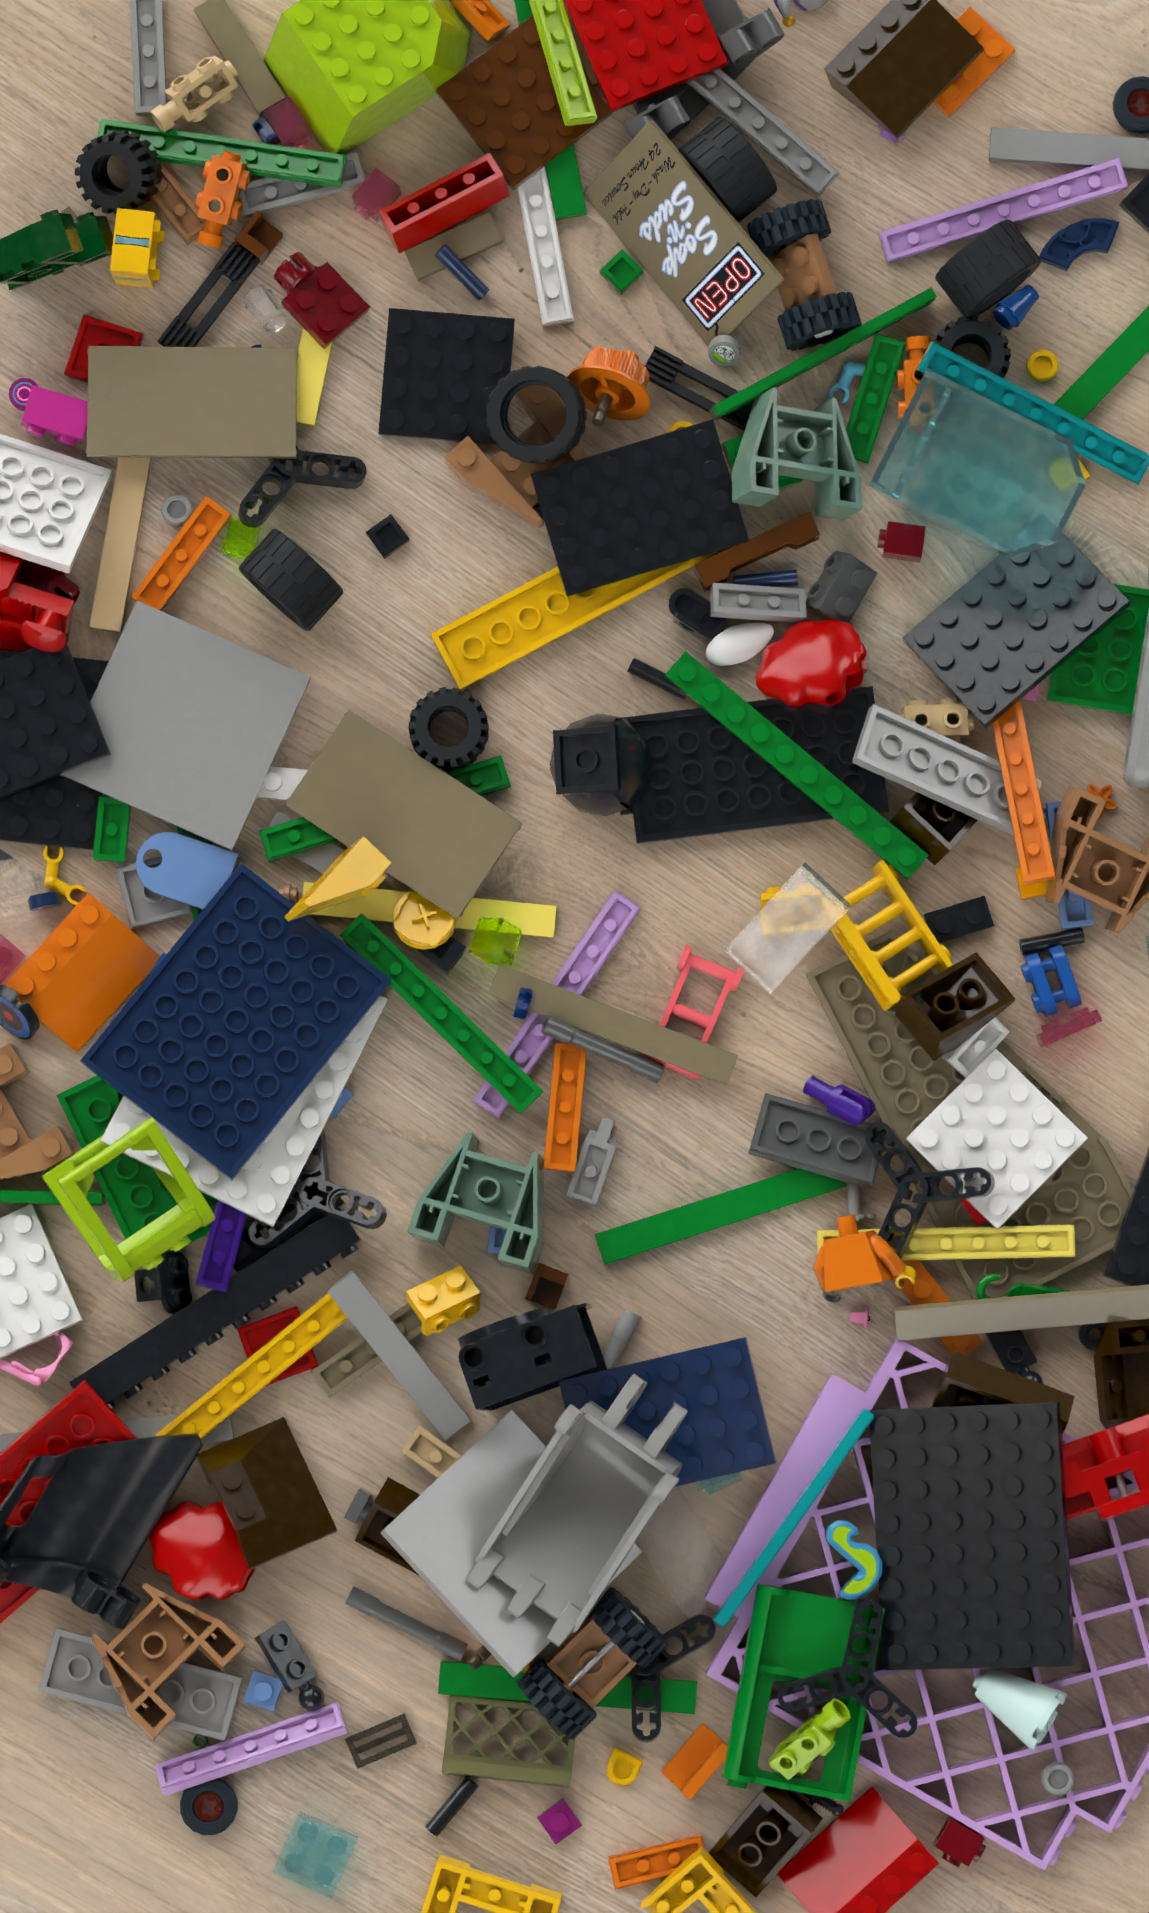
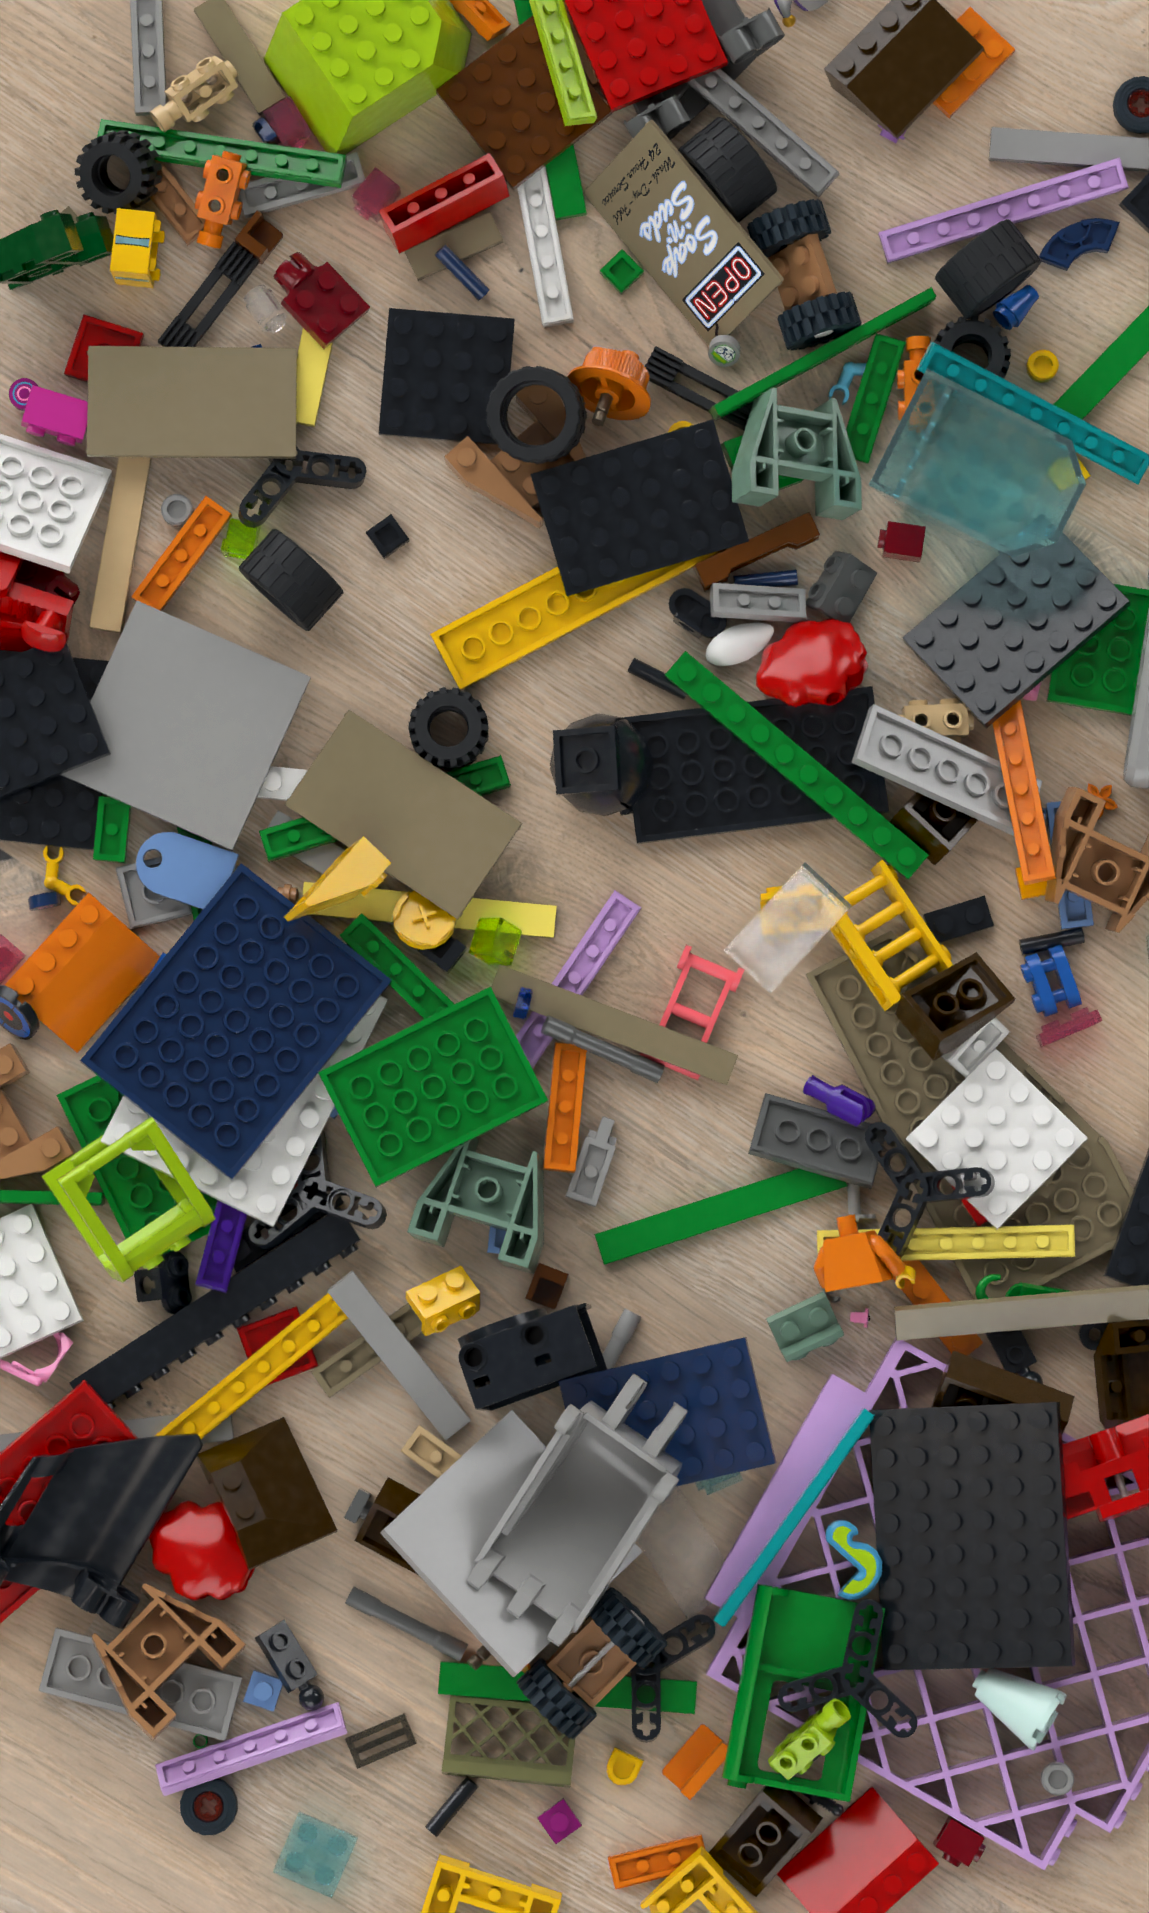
(433, 1087): none -> green plate
(805, 1327): none -> sand green bracket

